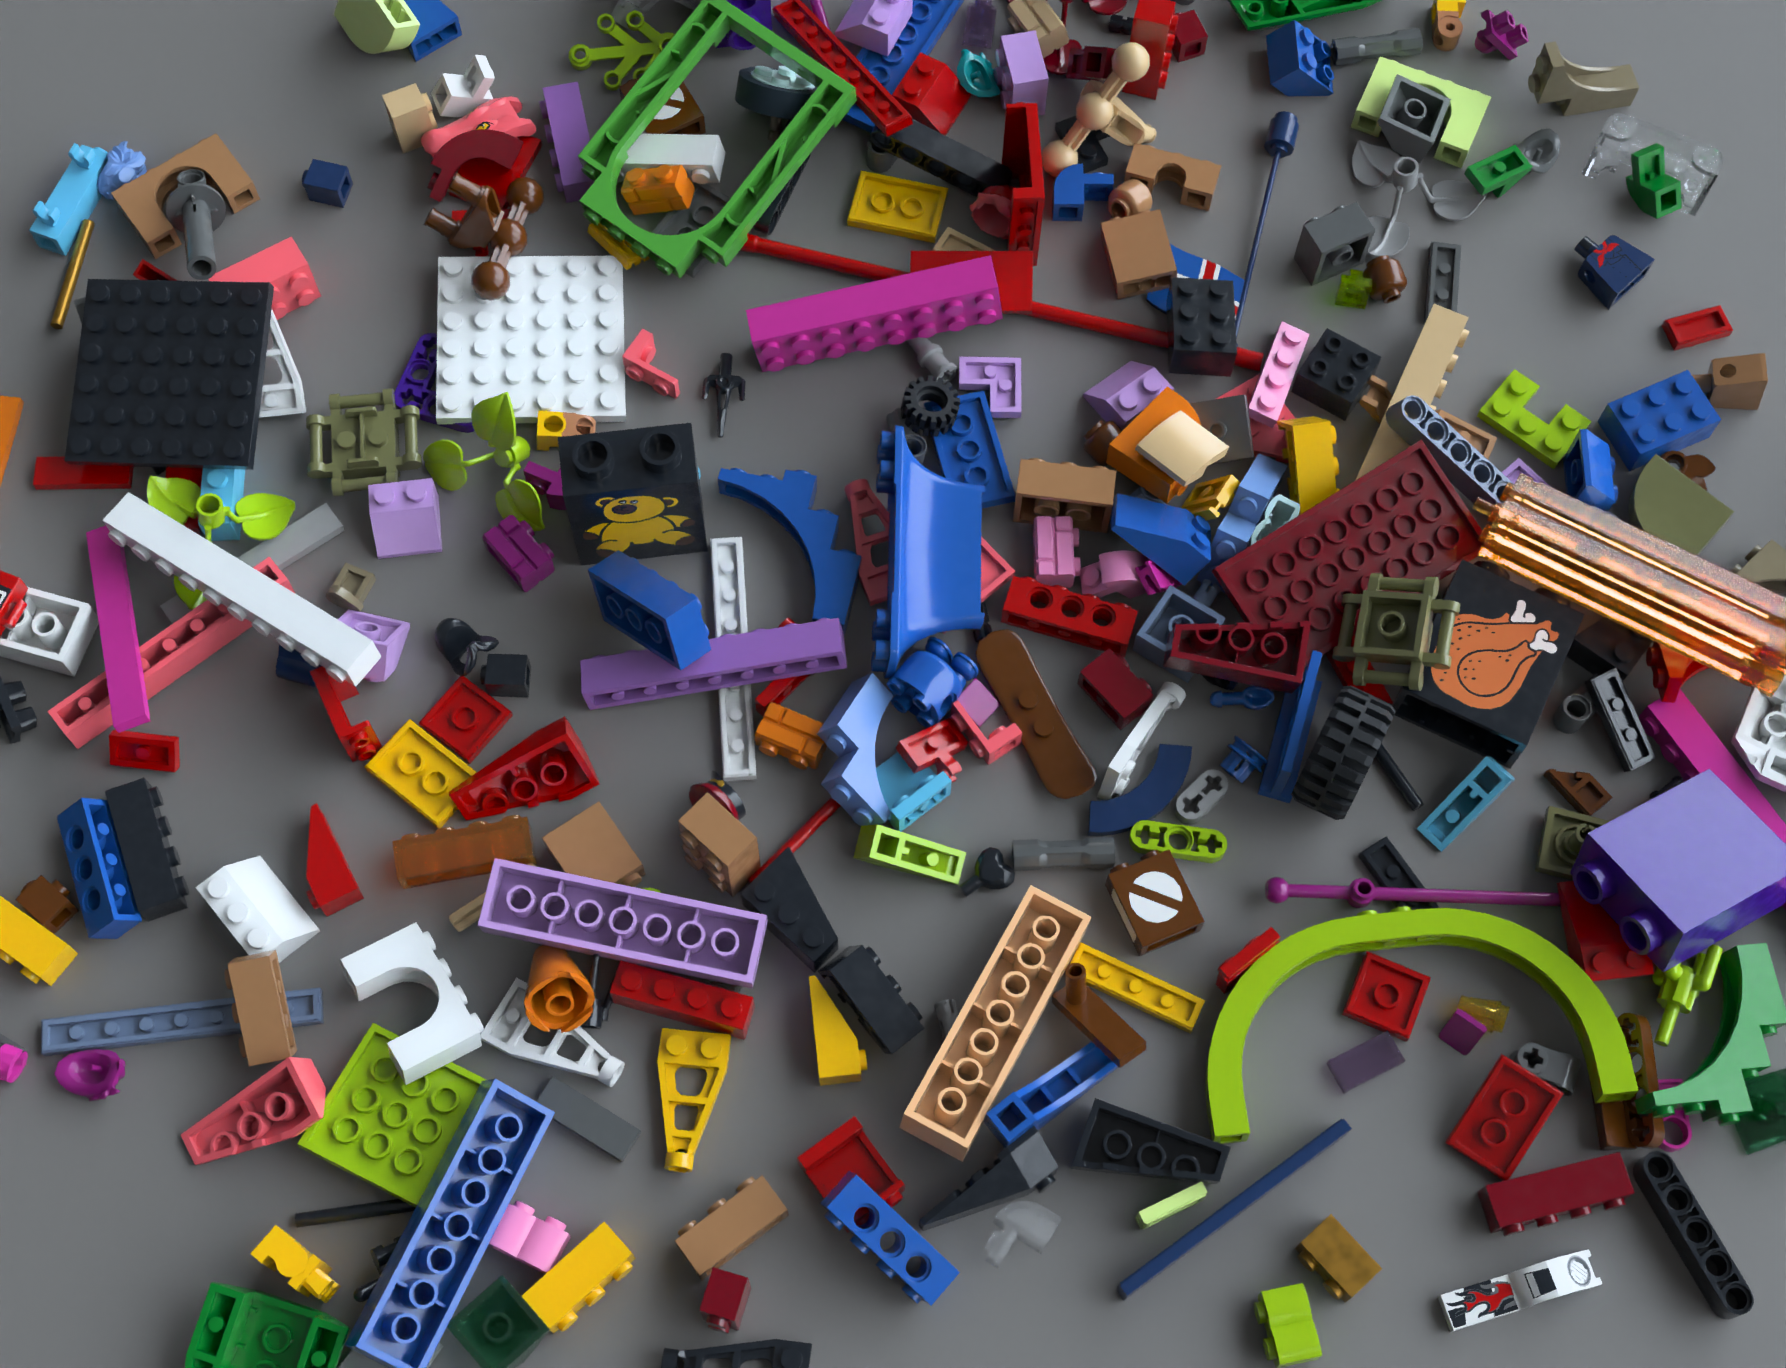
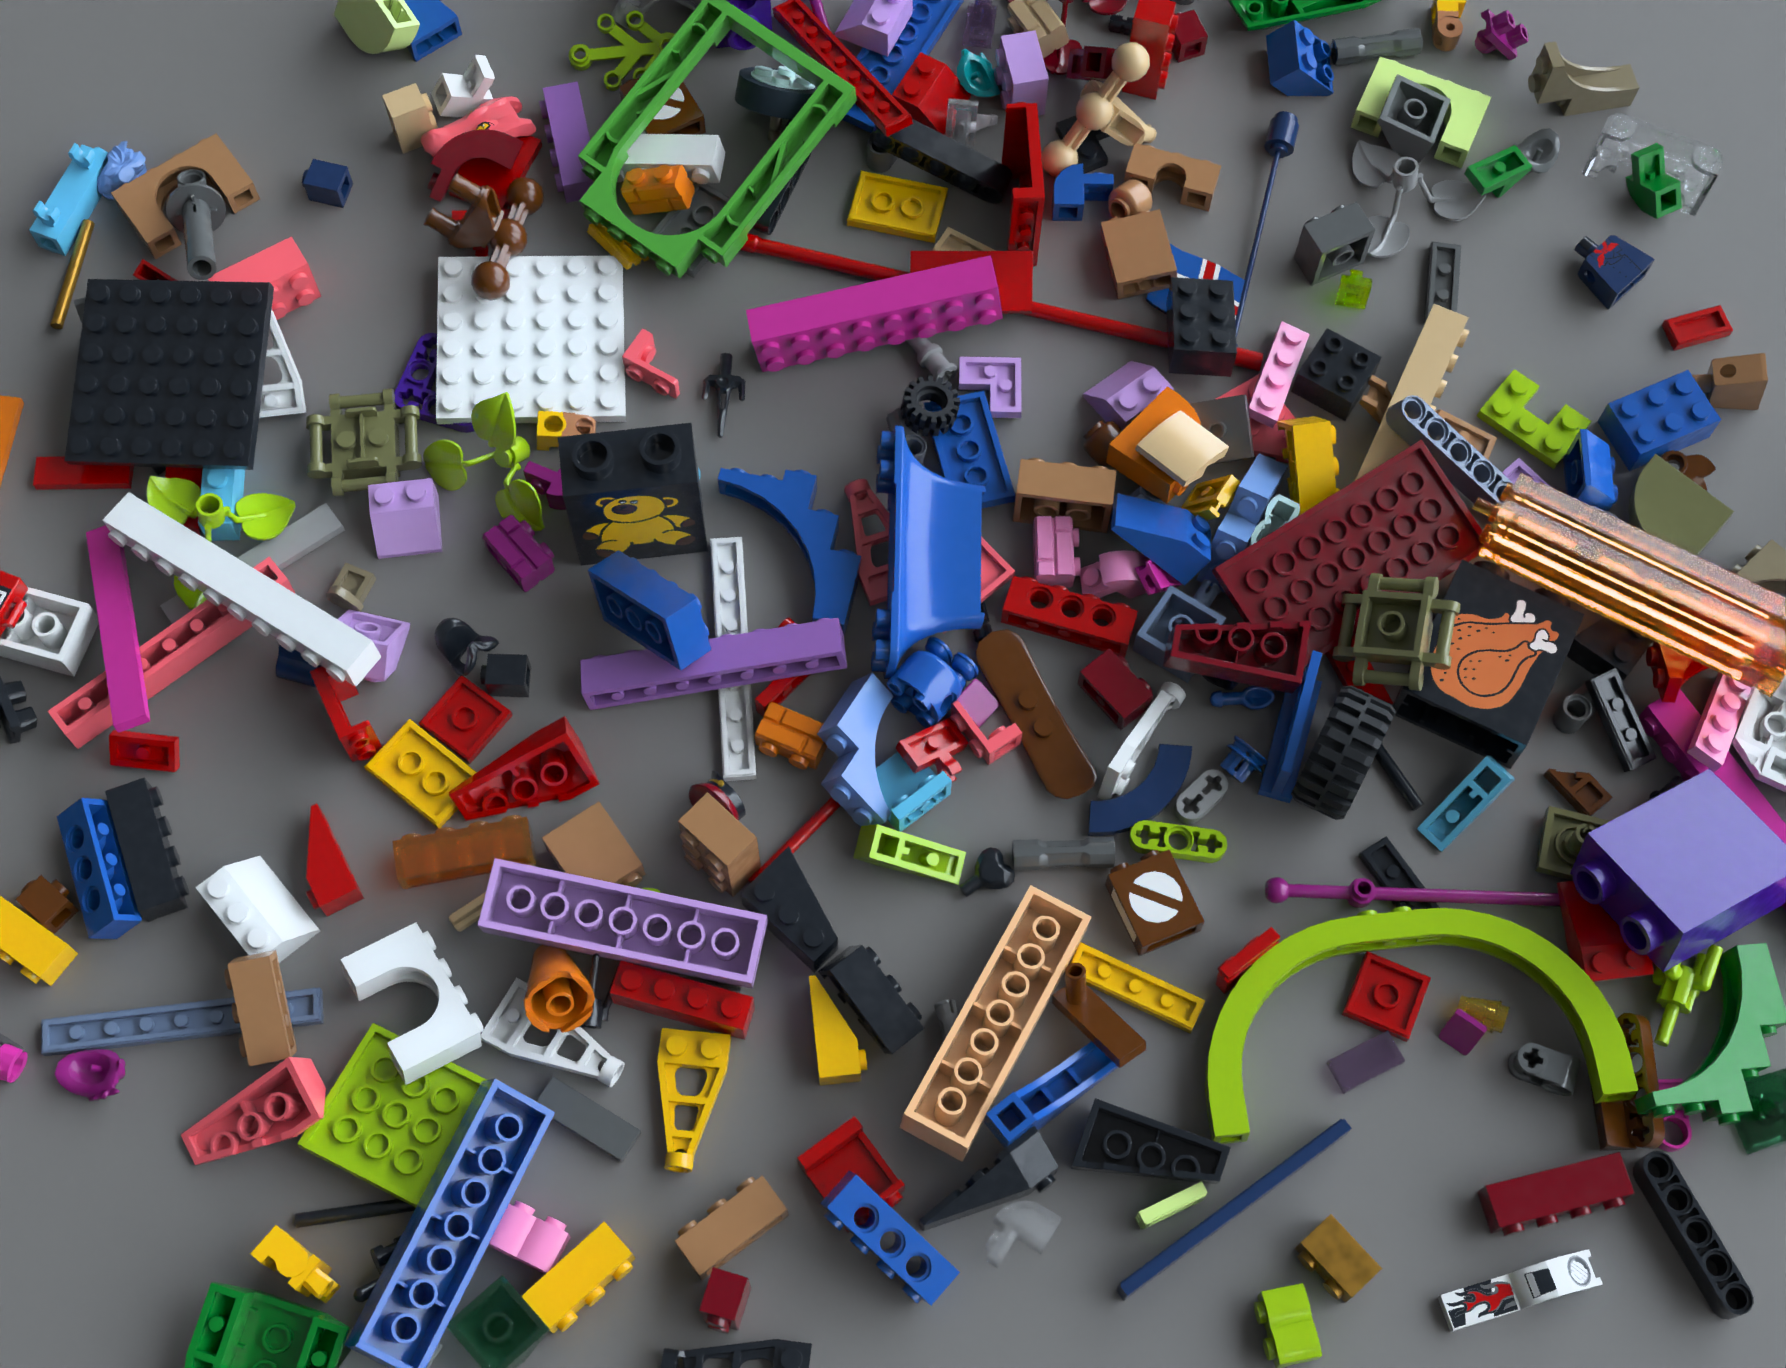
(964, 121): none -> clear piece
(992, 210): coral hair -> none
(1386, 277): reddish brown head -> none
(1504, 1117): red tile -> none
(1719, 721): none -> bright pink plate

